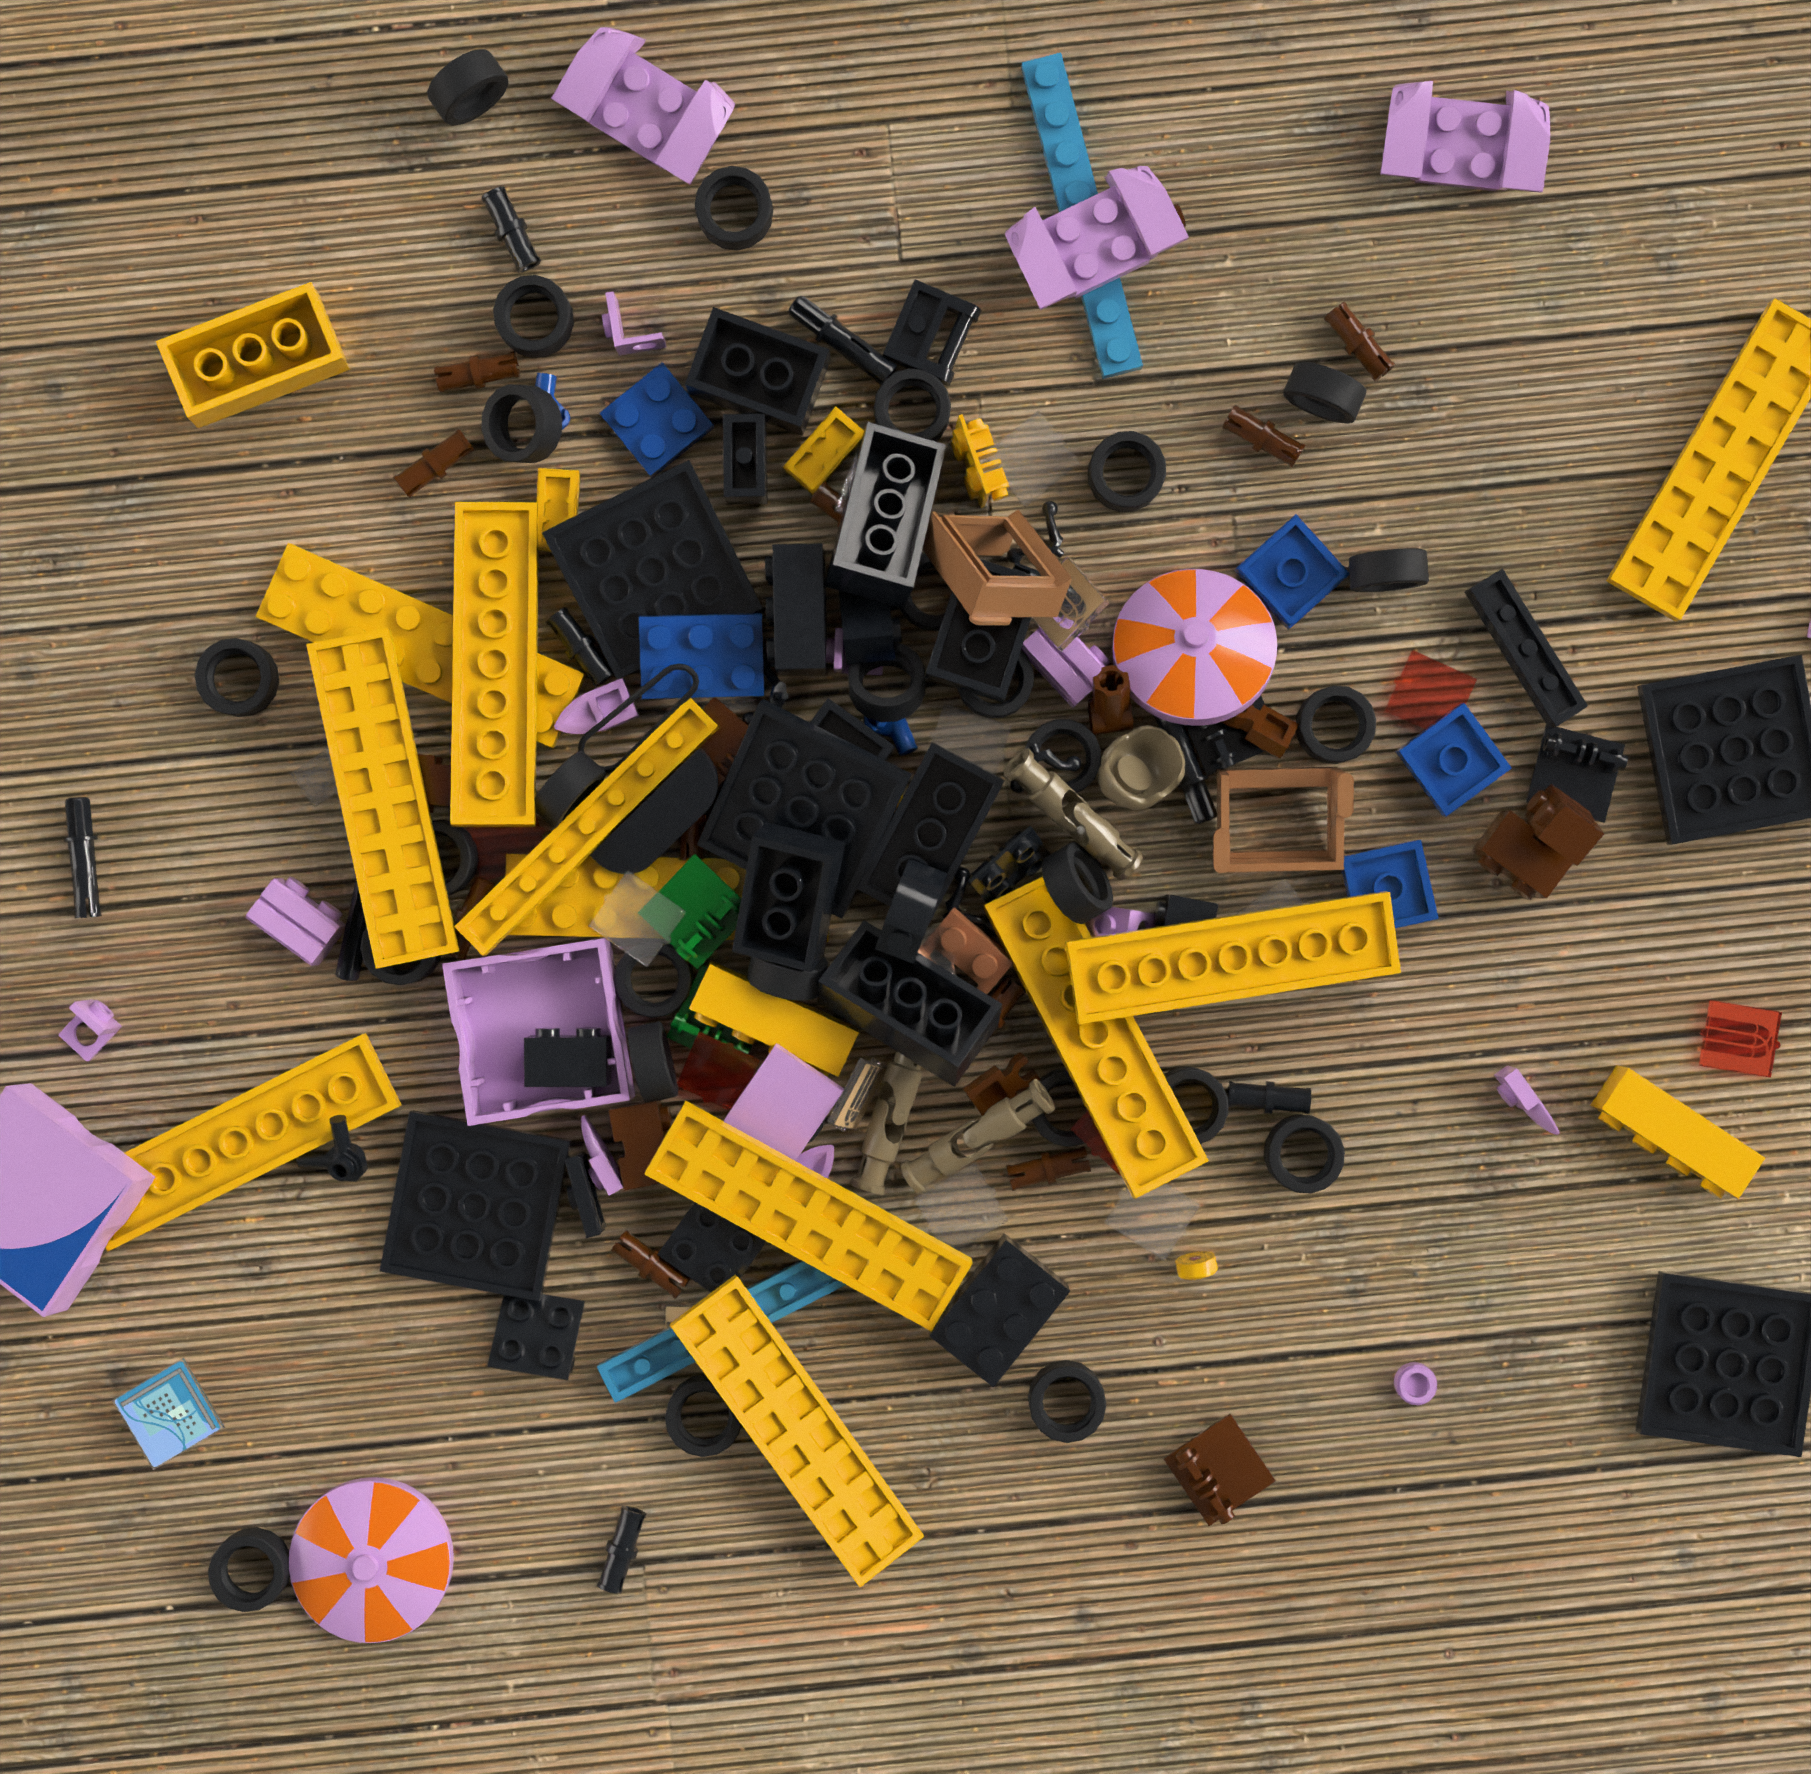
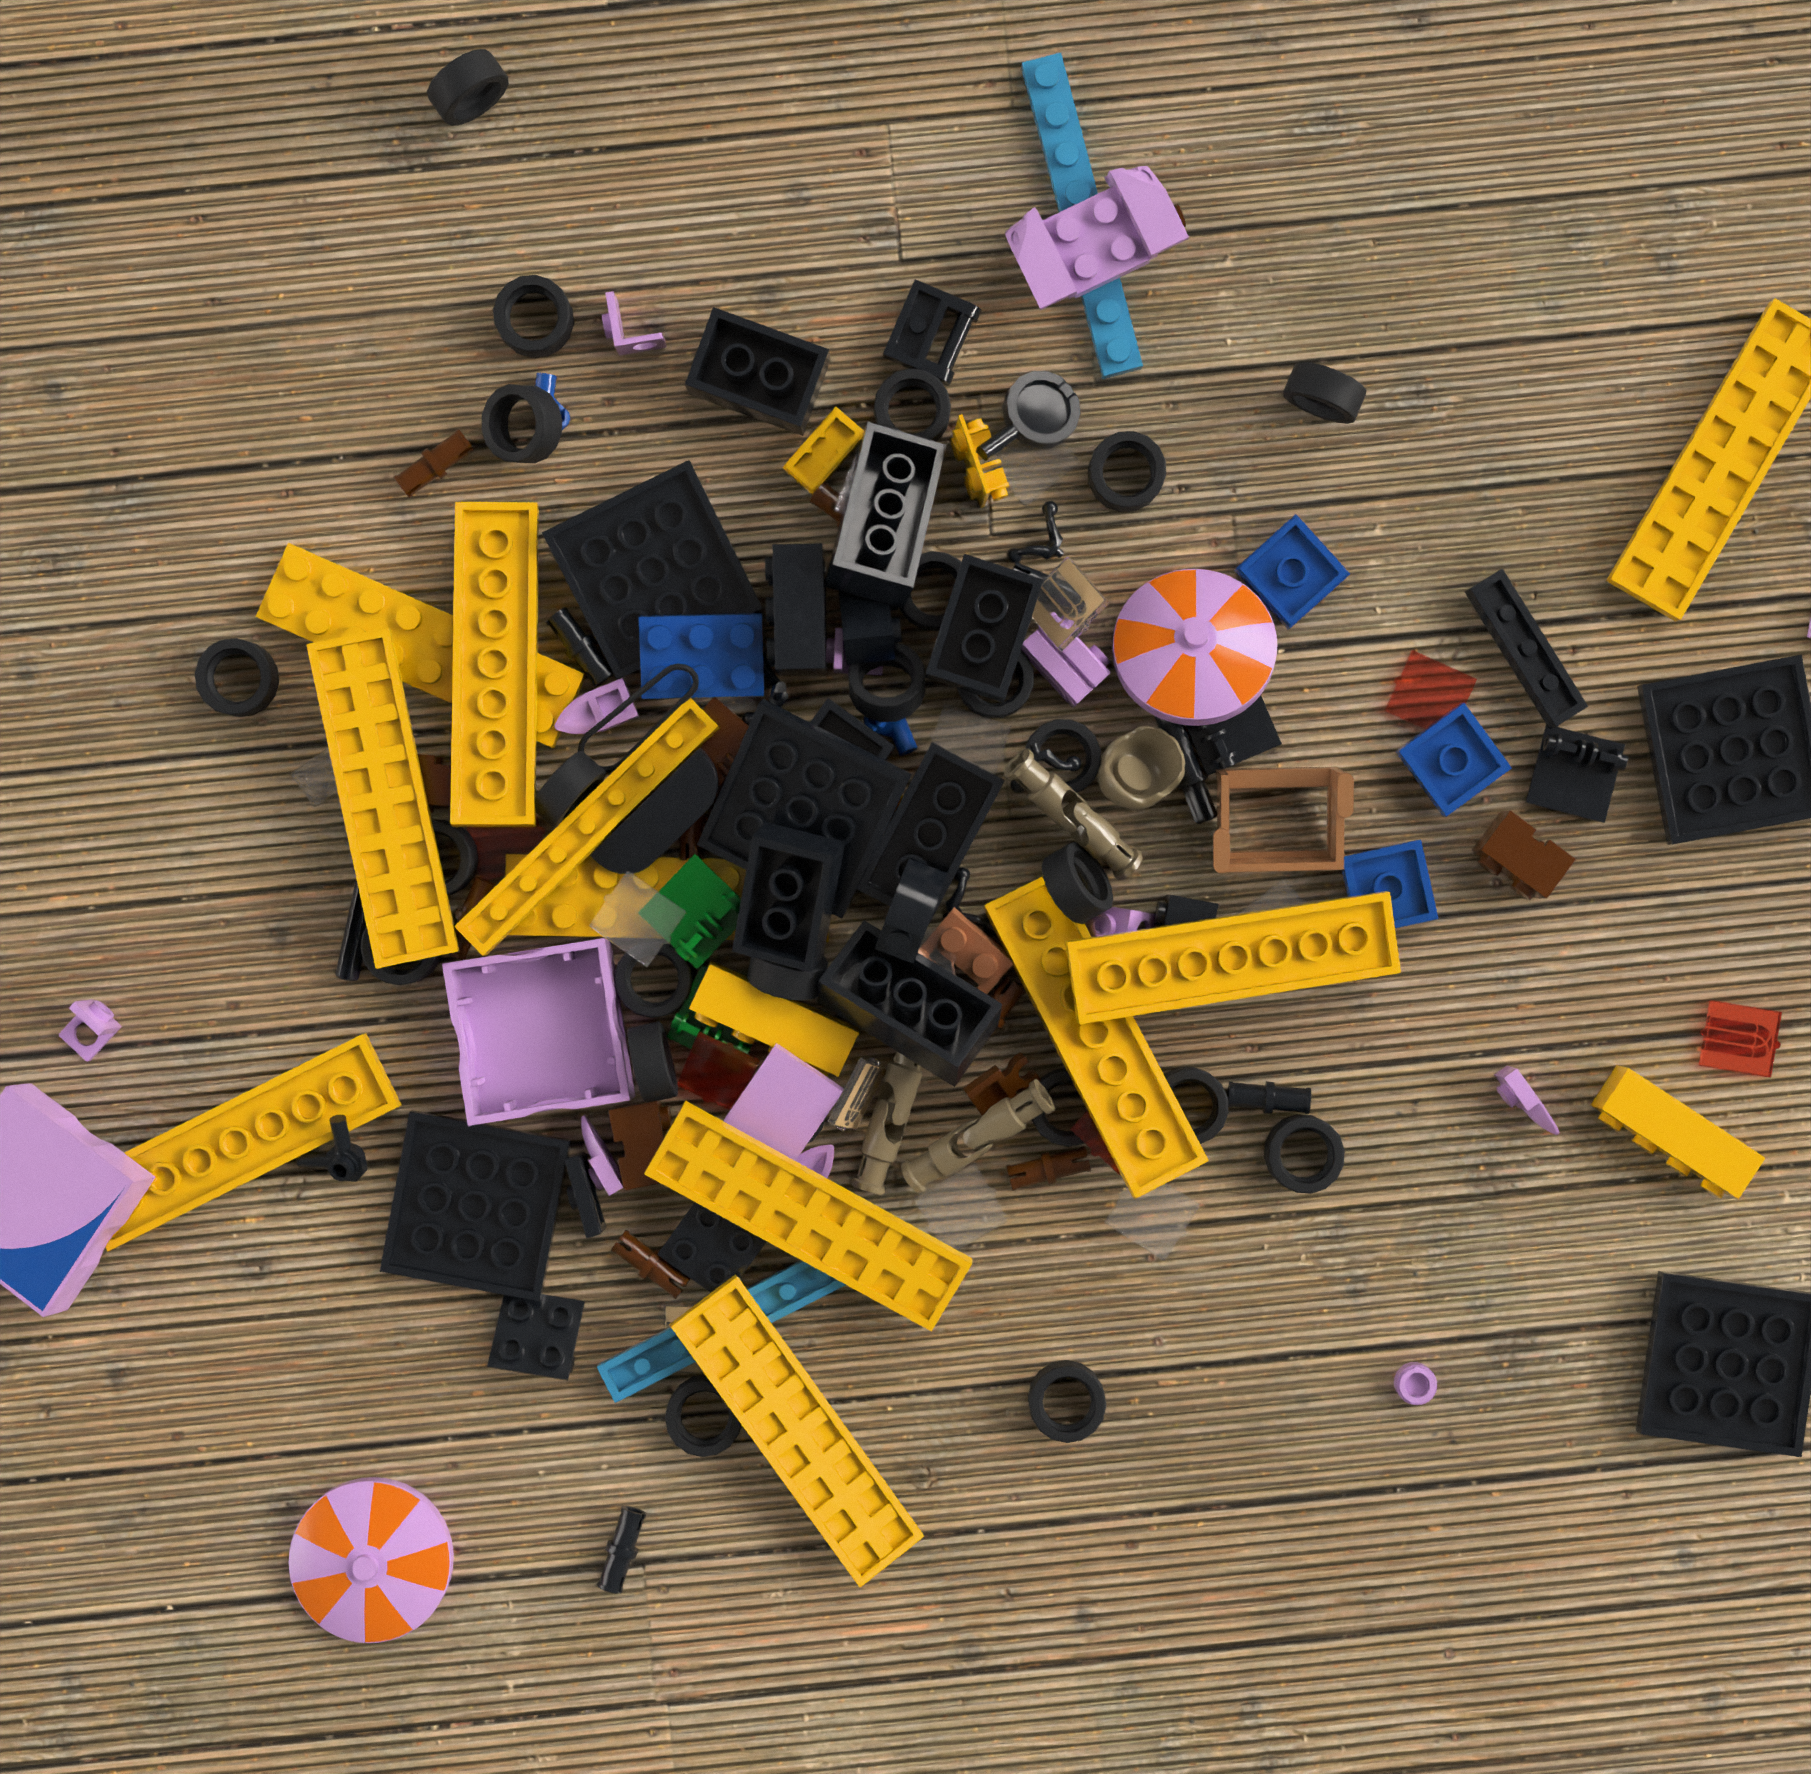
(82, 856): black axle -> none
(168, 1413): piece -> none
(232, 1595): black tyre -> none
(252, 355): yellow brick -> none
(297, 920): lavender brick -> none
(477, 372): reddish brown pin -> none
(511, 229): black pin -> none
(556, 499): yellow plate -> none
(567, 1059): black brick -> none
(643, 103): lavender piece -> none
(657, 420): blue plate -> none
(727, 177): black tyre -> none
(745, 459): black brick -> none
(841, 339): black axle -> none
(989, 599): medium nougat piece -> none
(999, 1310): black brick -> none
(1019, 858): black hinge -> none
(1037, 412): none -> piece
(1111, 703): reddish brown piece -> none
(1196, 1265): yellow tile -> none
(1219, 1470): reddish brown hinge -> none
(1263, 436): reddish brown pin -> none
(1265, 728): reddish brown plate -> none
(1359, 341): reddish brown pin -> none
(1365, 715): black tyre -> none
(1388, 570): black tyre -> none
(1466, 140): lavender piece -> none
(1563, 824): reddish brown brick -> none

